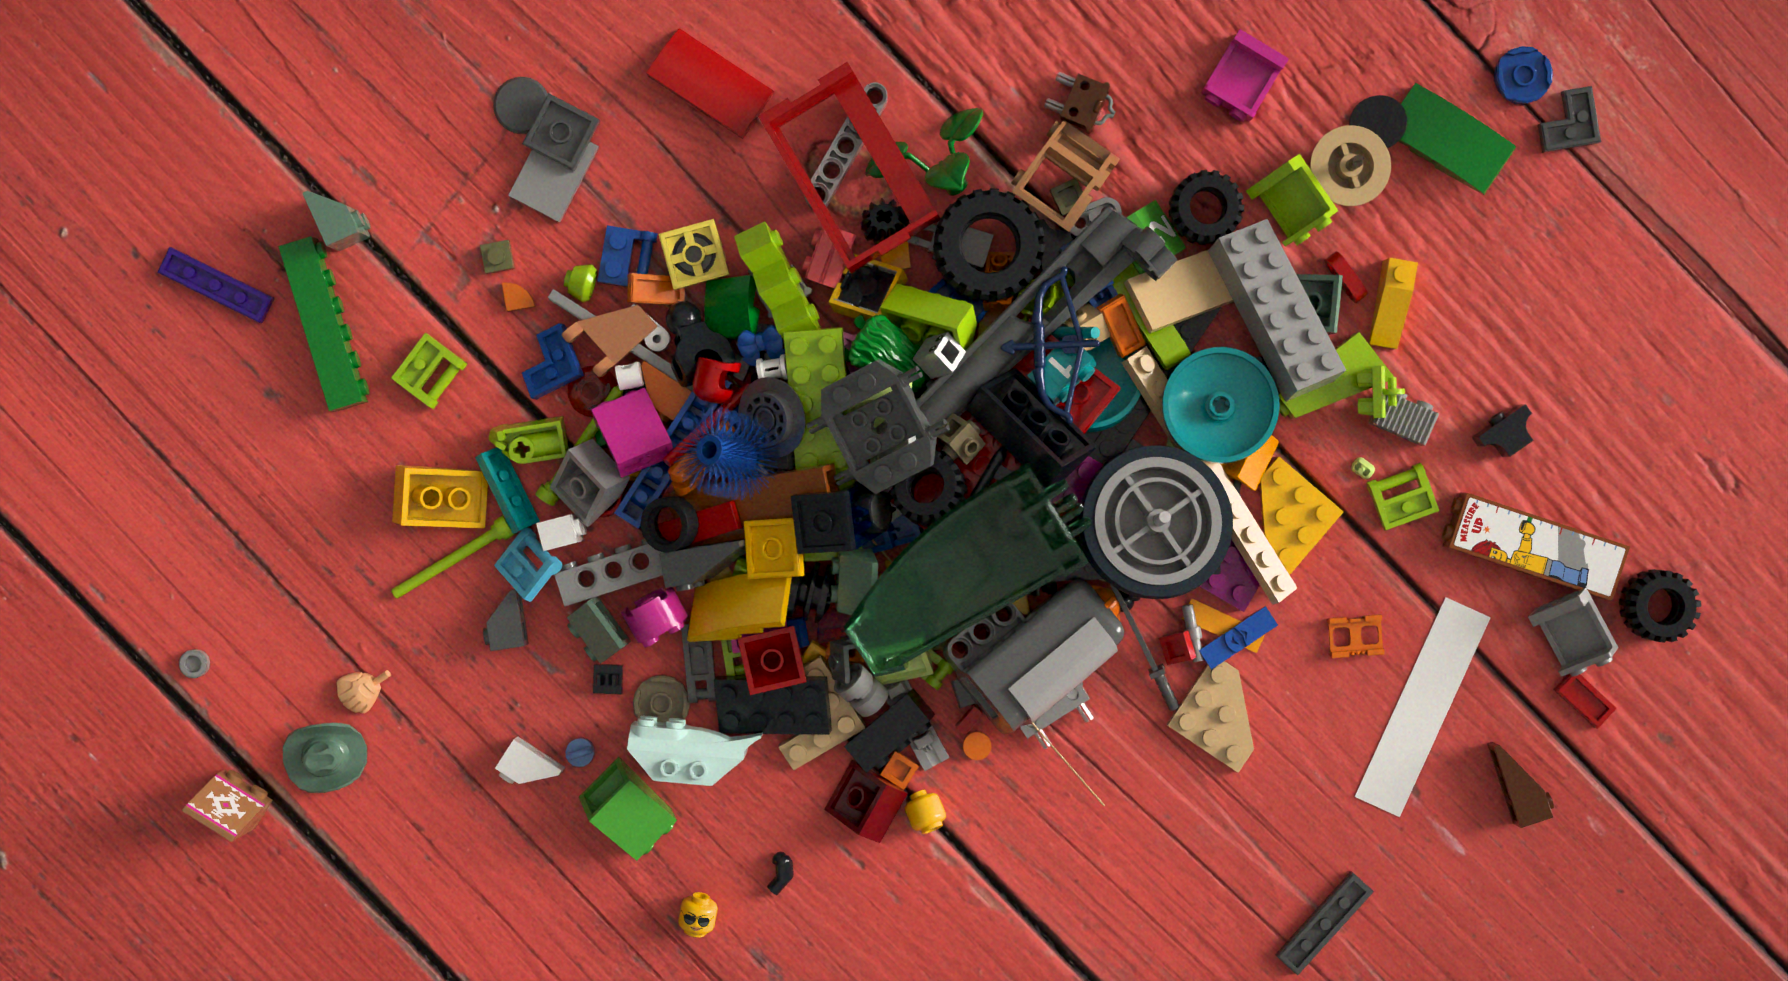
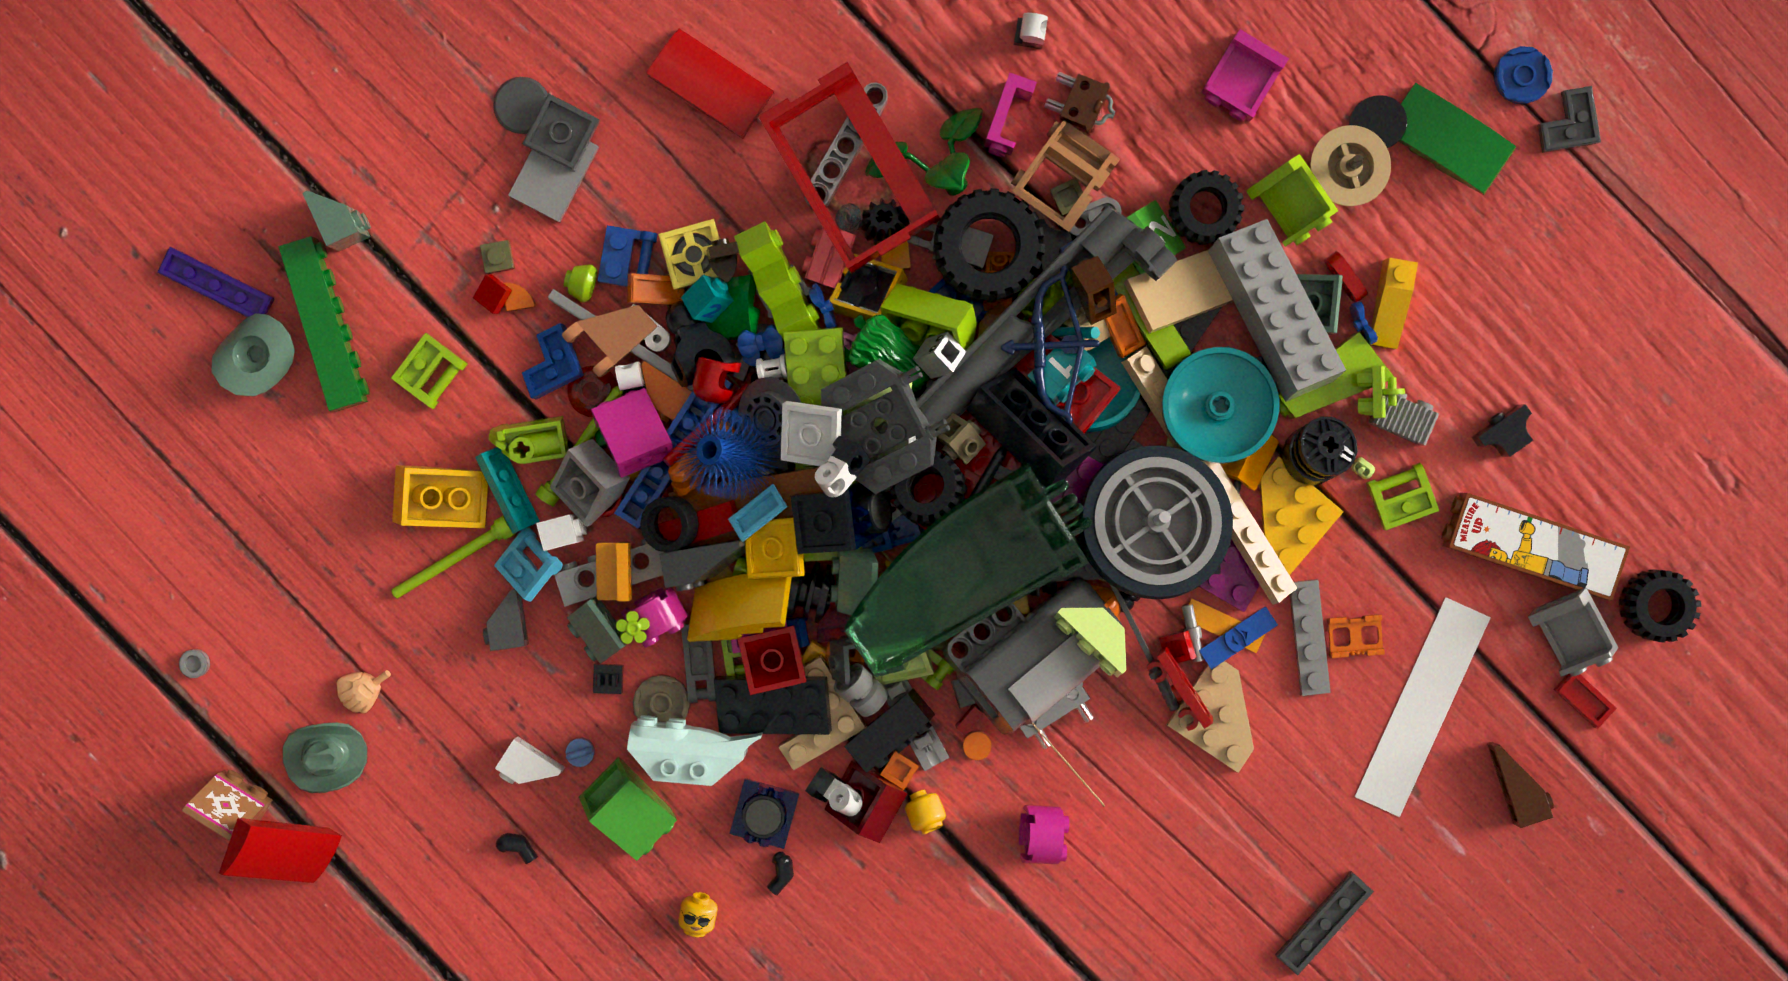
(253, 356): none -> sand green hat
(279, 851): none -> red slope
(492, 294): none -> red tile
(516, 843): none -> black arm
(613, 571): none -> light orange panel
(632, 628): none -> lime plant
(707, 298): none -> teal brick
(723, 258): none -> dark brown plate
(757, 512): none -> medium azure tile
(764, 814): none -> piece
(809, 432): none -> white plate
(826, 307): none -> blue piece
(830, 787): none -> white leg
(841, 467): none -> leg
(849, 217): none -> clear light blue plate
(1017, 87): none -> dark pink panel
(1031, 30): none -> white leg
(1043, 834): none -> dark pink brick
(1094, 289): none -> reddish brown slope
(1097, 635): none -> yellowish green slope
(1181, 689): none -> red plate
(1307, 448): none -> black wheel
(1309, 638): none -> light grey plate
(1360, 323): none -> blue piece

